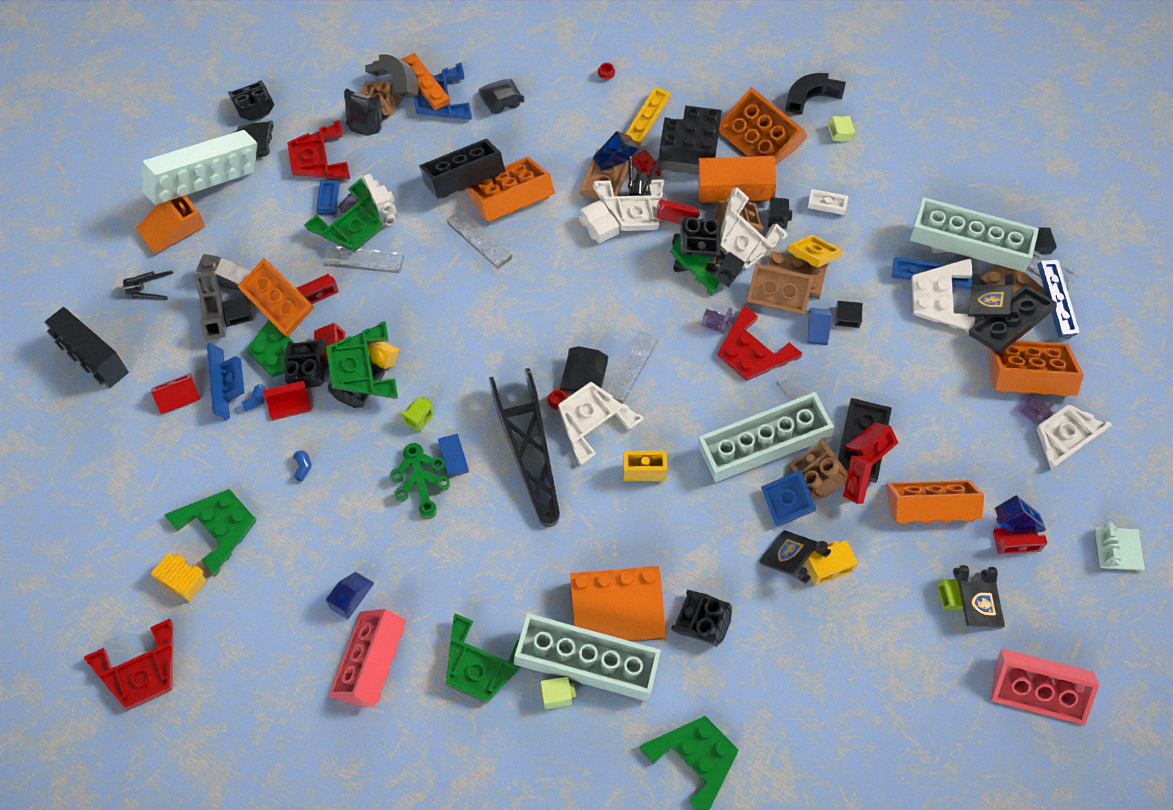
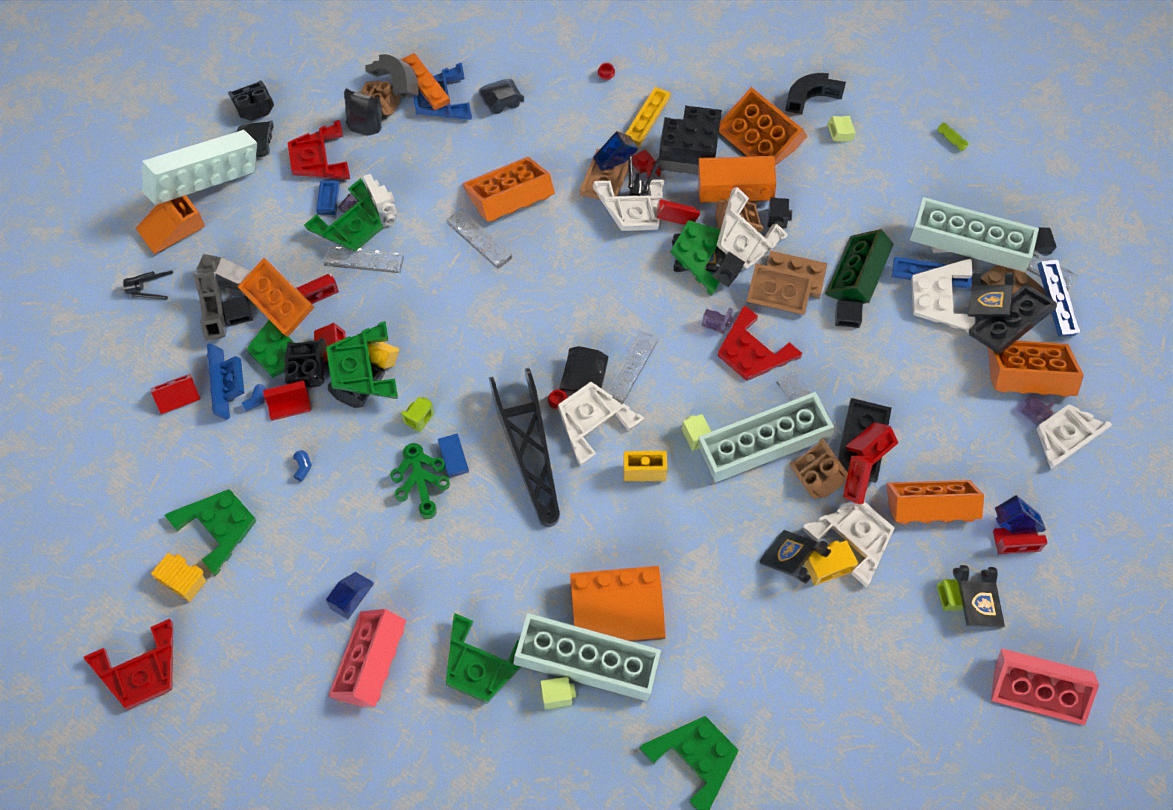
(86, 347): black brick -> none
(462, 168): black brick -> none
(599, 221): white brick -> none
(693, 428): none -> yellowish green brick
(699, 237): black slope -> none
(703, 618): black slope -> none
(788, 498): blue plate -> none
(814, 250): yellow plate -> none
(819, 326): blue slope -> none
(828, 202): white plate -> none
(860, 267): none -> dark green slope
(863, 531): none -> white wing
(953, 136): none -> lime axle
(1119, 548): light aqua hinge -> none

